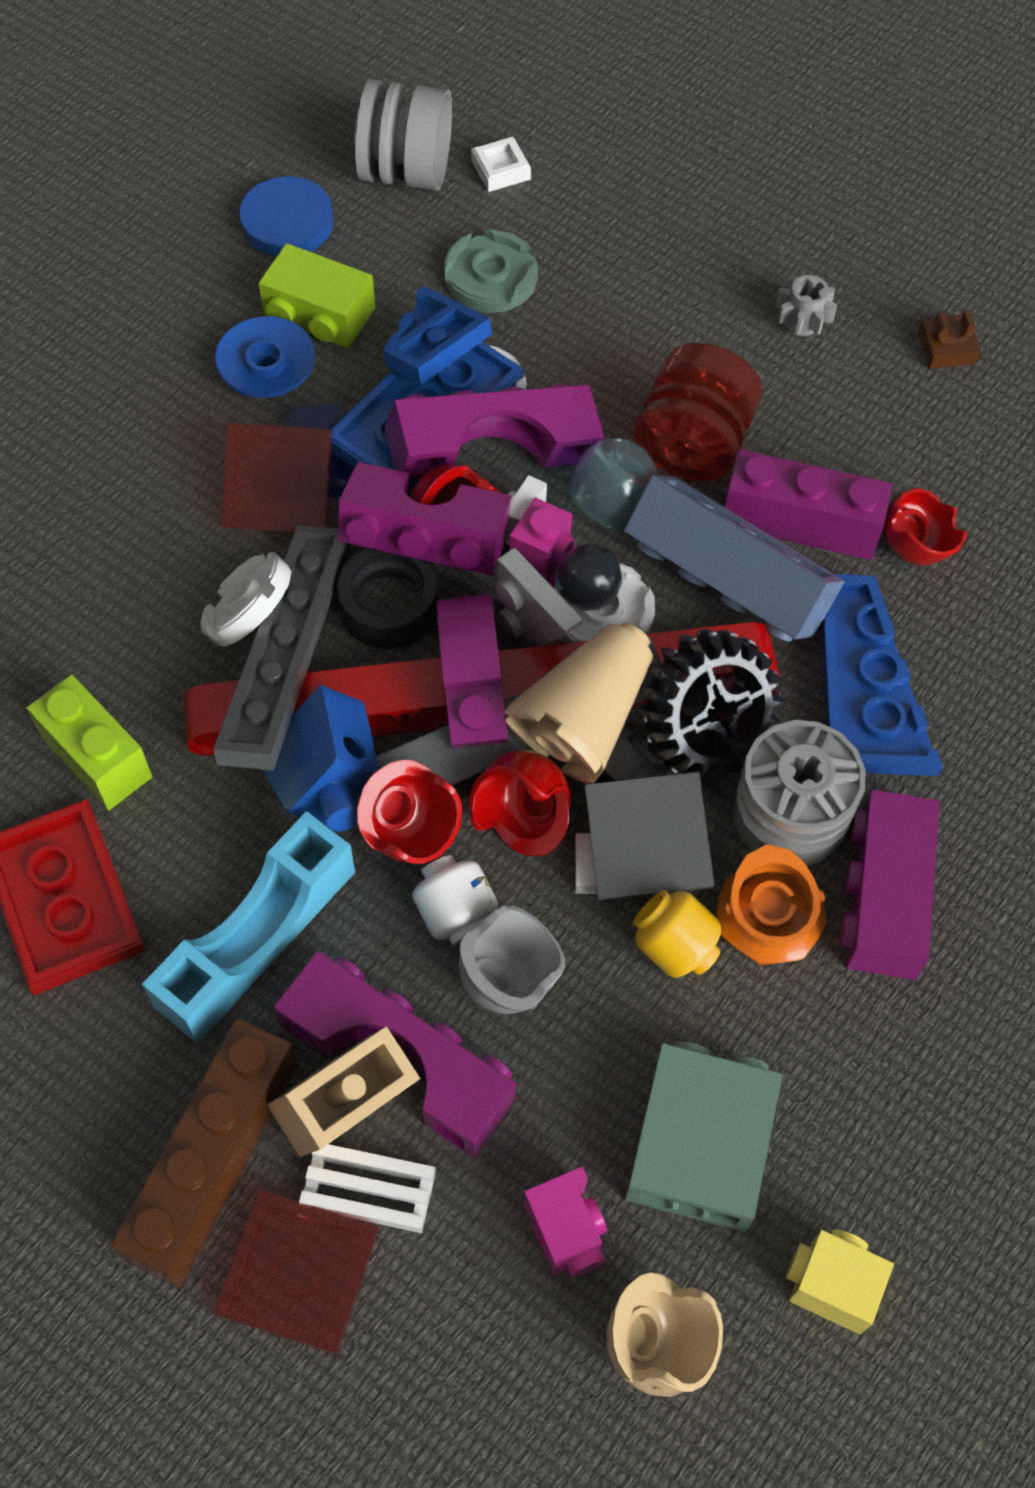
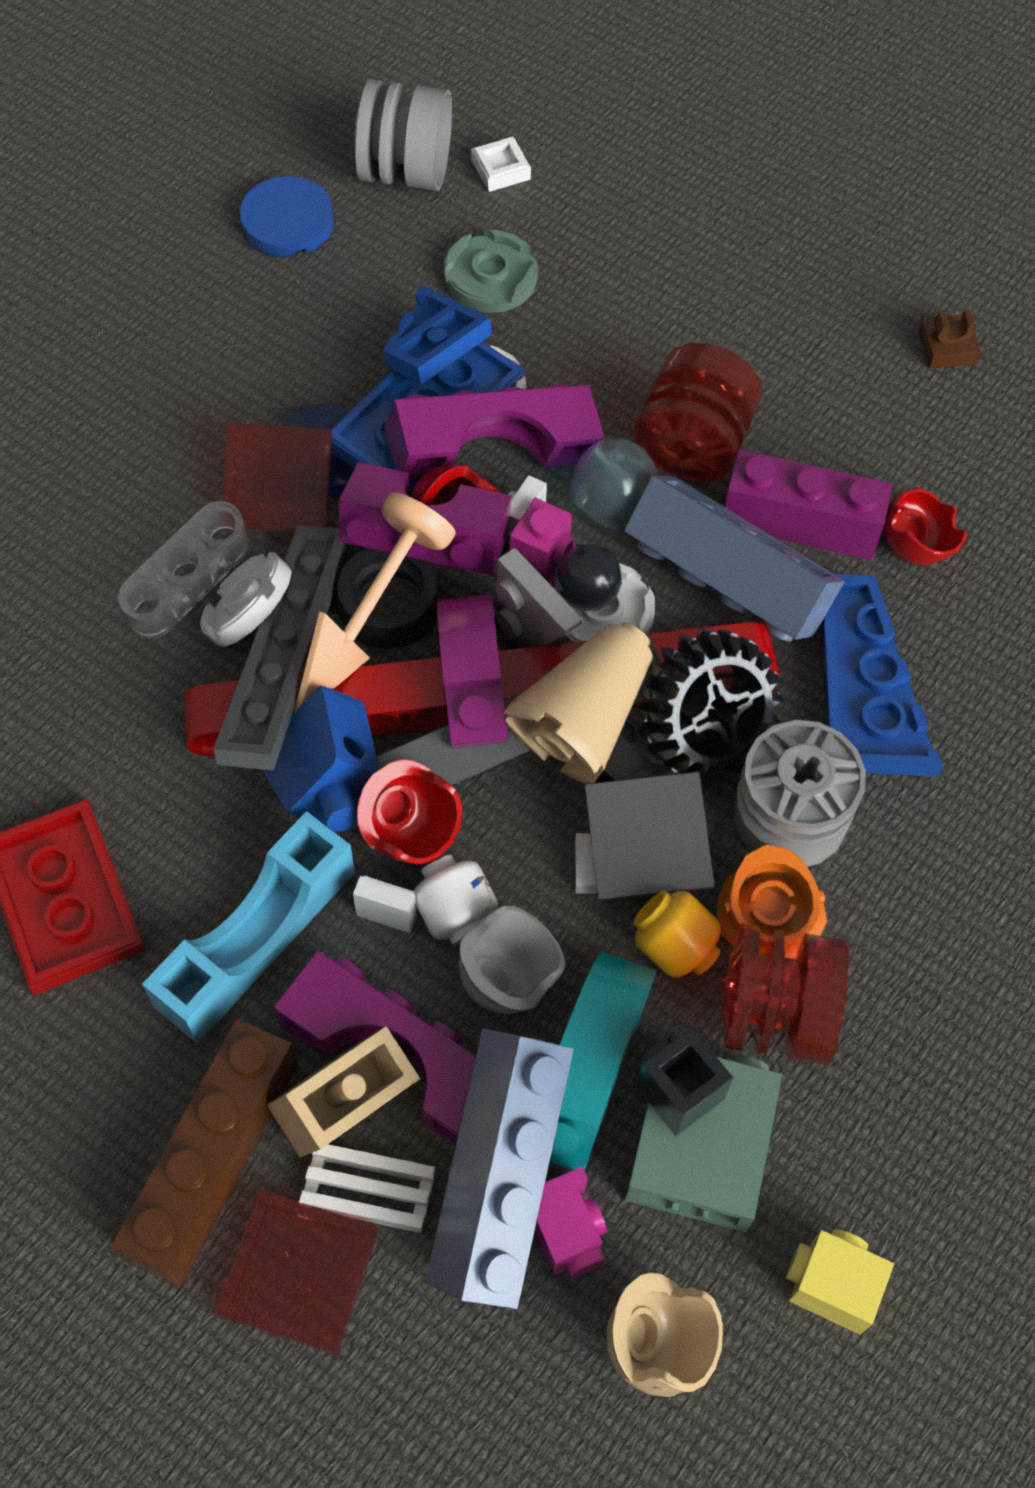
(90, 742): lime brick -> none
(187, 546): none -> clear beam
(265, 357): blue dish -> none
(318, 295): lime brick -> none
(332, 651): none -> light nougat piece
(385, 903): none -> white tile
(499, 1169): none -> sand blue brick
(524, 801): red helmet -> none
(600, 1036): none -> teal arch
(683, 1080): none -> black brick
(786, 994): none -> clear red wheel
(806, 305): light grey gear -> none
(891, 885): magenta brick -> none

